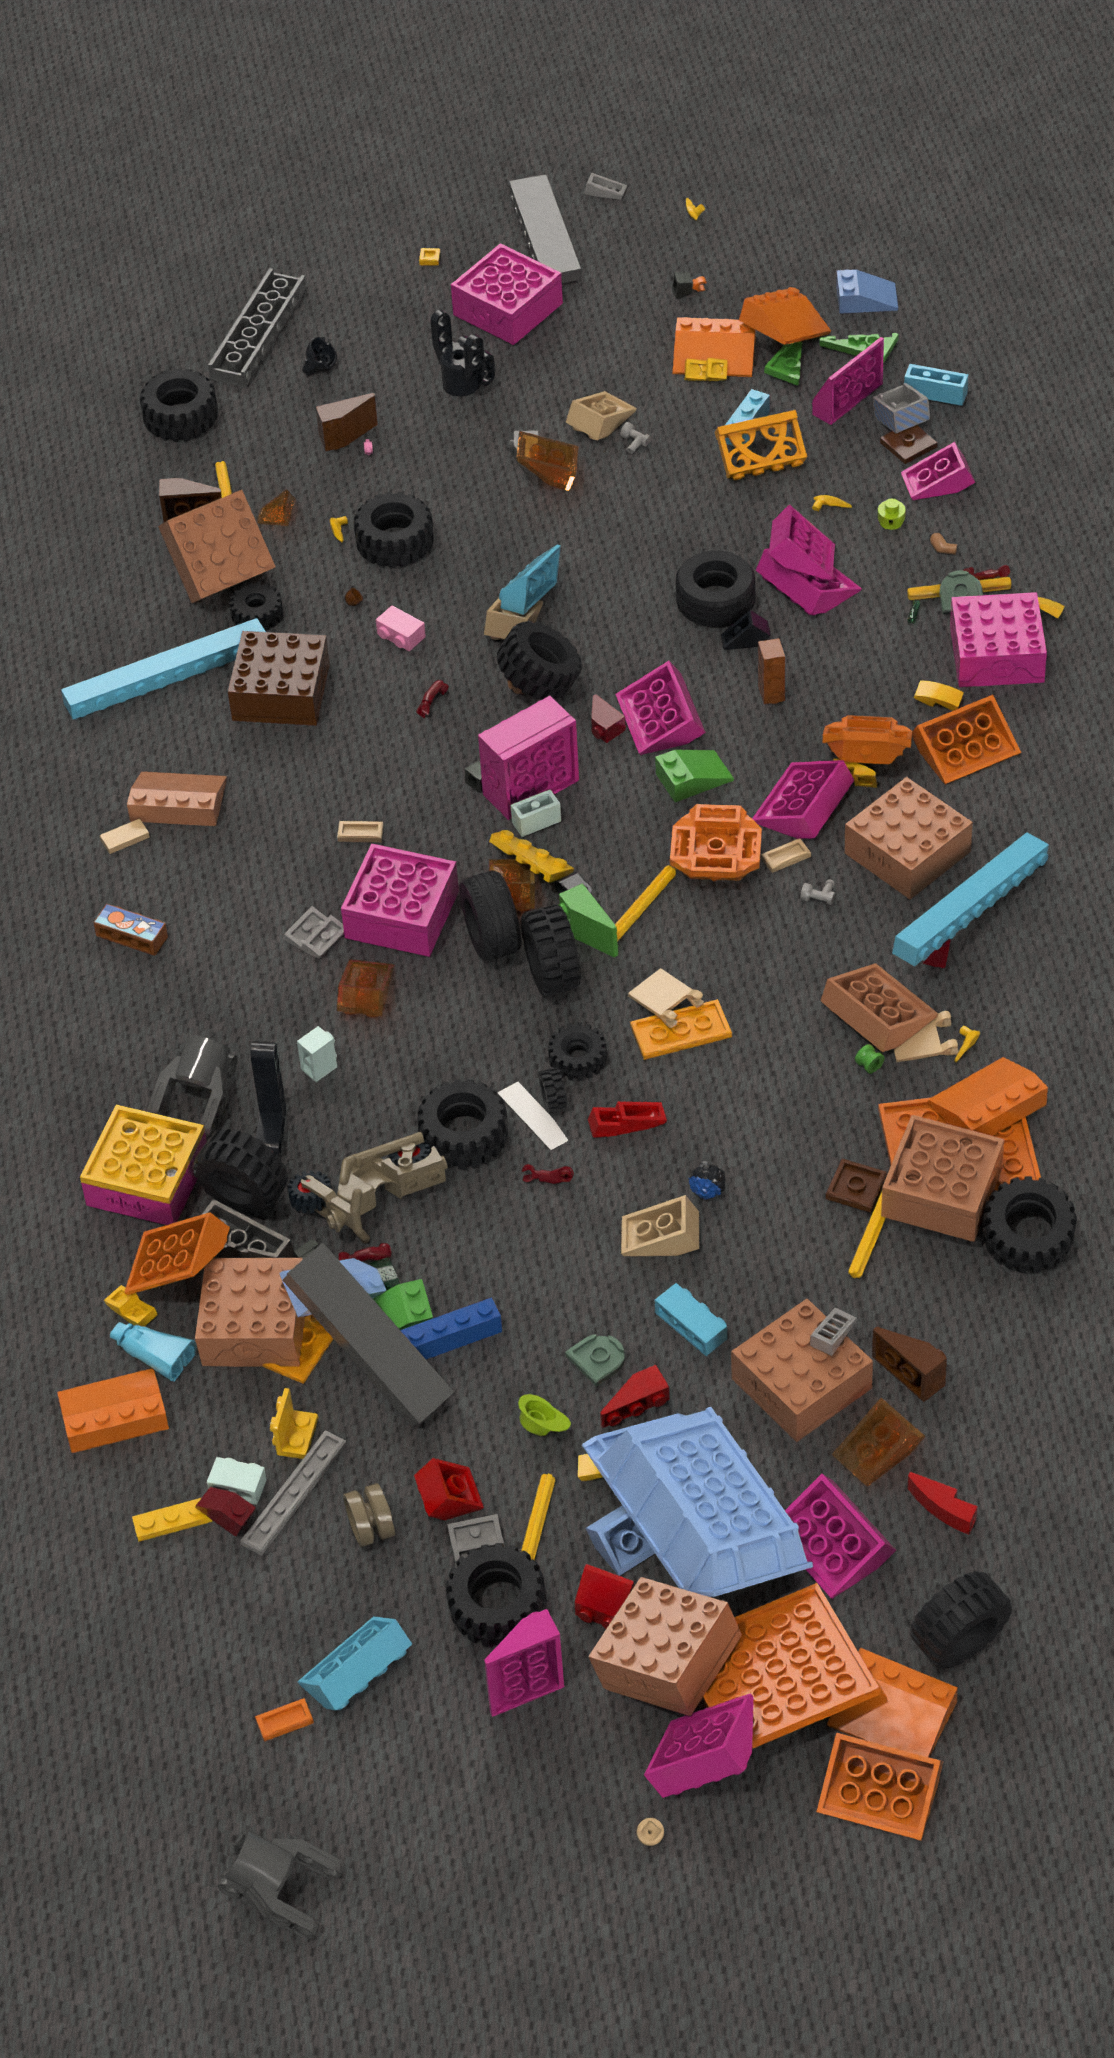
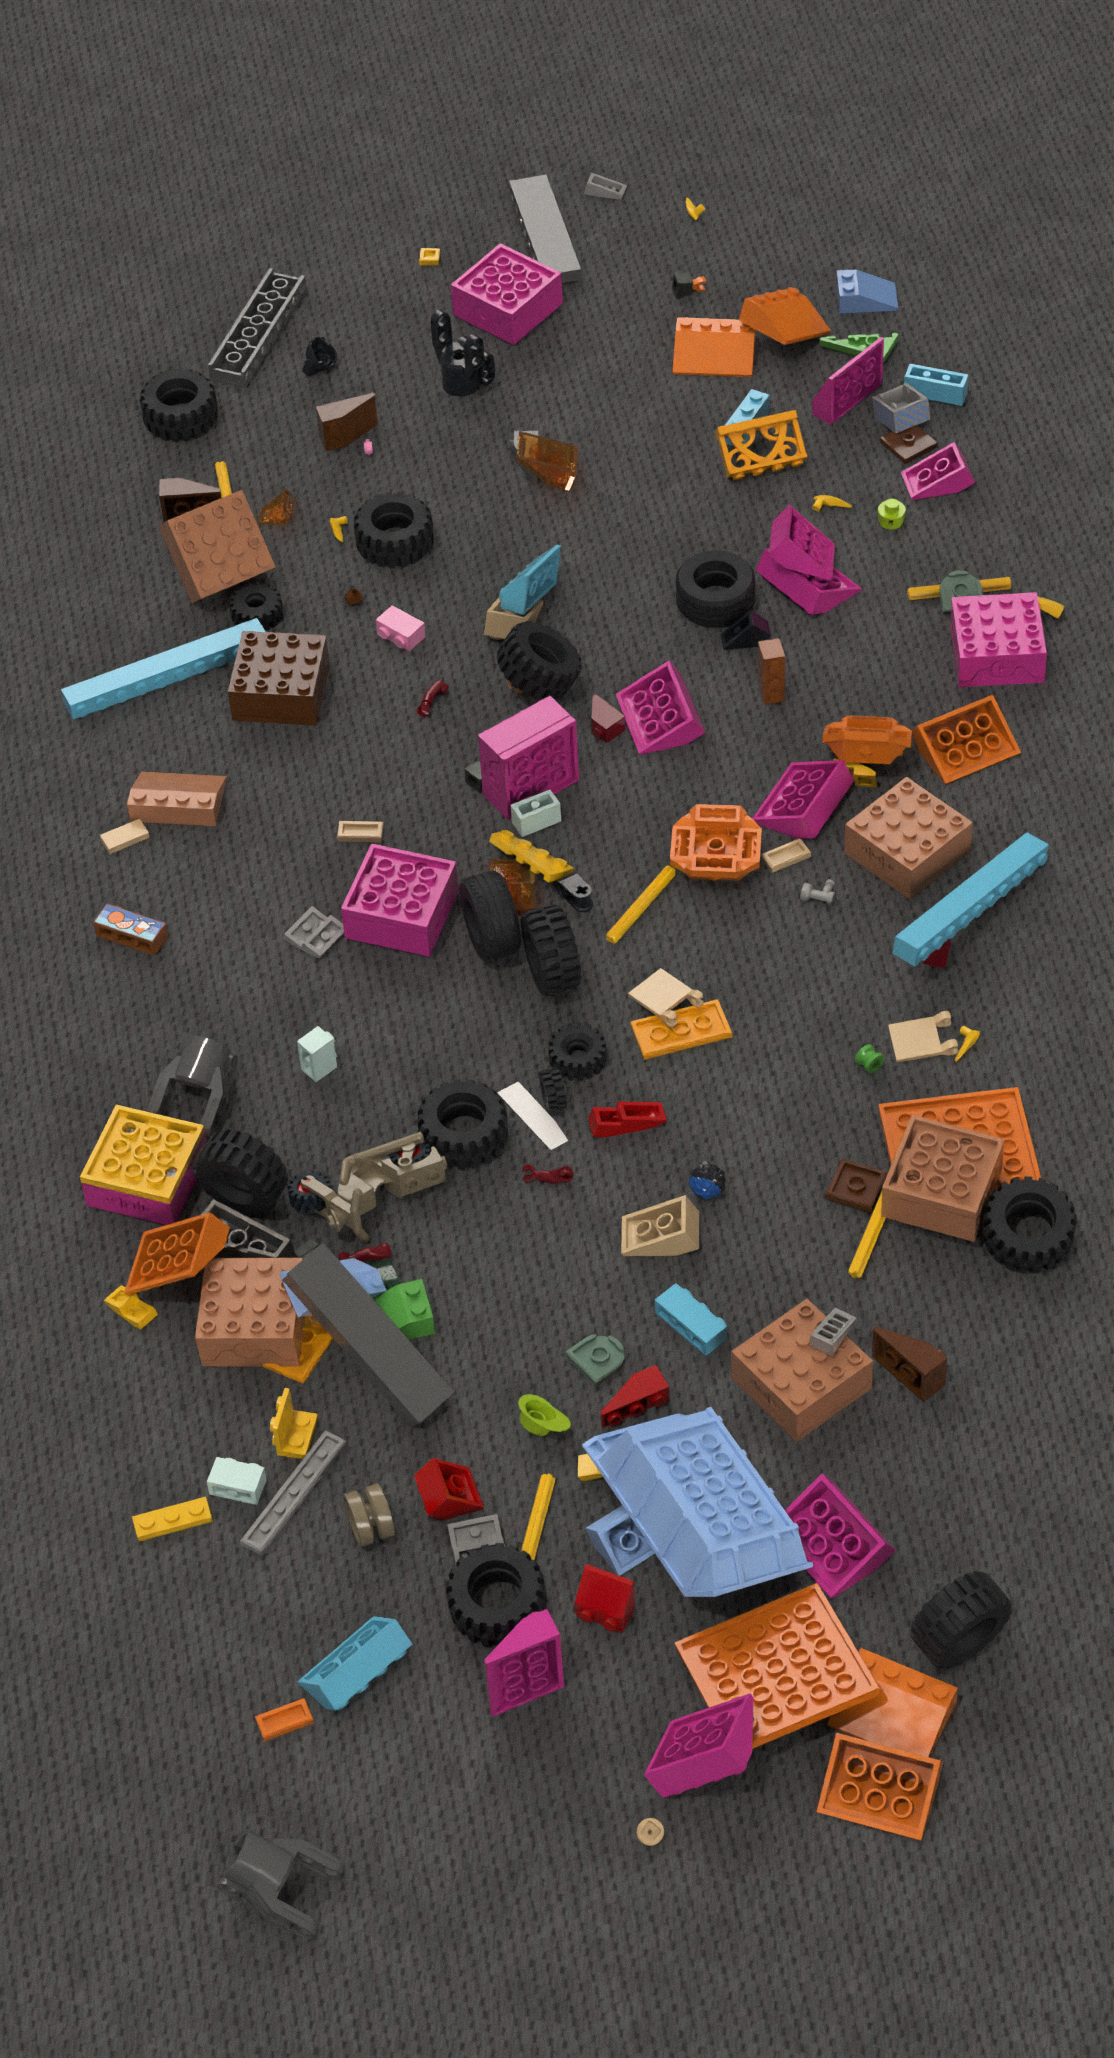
(112, 1410): orange slope -> none
(157, 1349): medium azure piece -> none
(226, 1509): dark red slope -> none
(269, 1093): black beam -> none
(364, 988): clear orange slope -> none
(455, 1329): blue brick -> none
(589, 920): bright green slope -> none
(598, 414): tan slope -> none
(628, 430): light grey piece -> none
(665, 1646): nougat piece -> none
(691, 772): bright green slope -> none
(705, 370): yellow slope -> none
(786, 363): bright green wing -> none
(877, 1006): nougat slope -> none
(878, 1443): clear orange slope -> none
(913, 611): clear green pin -> none
(933, 692): yellow slope -> none
(941, 546): medium nougat arm -> none
(943, 1502): red slope -> none
(991, 1098): orange slope -> none
(1003, 571): dark red arm -> none

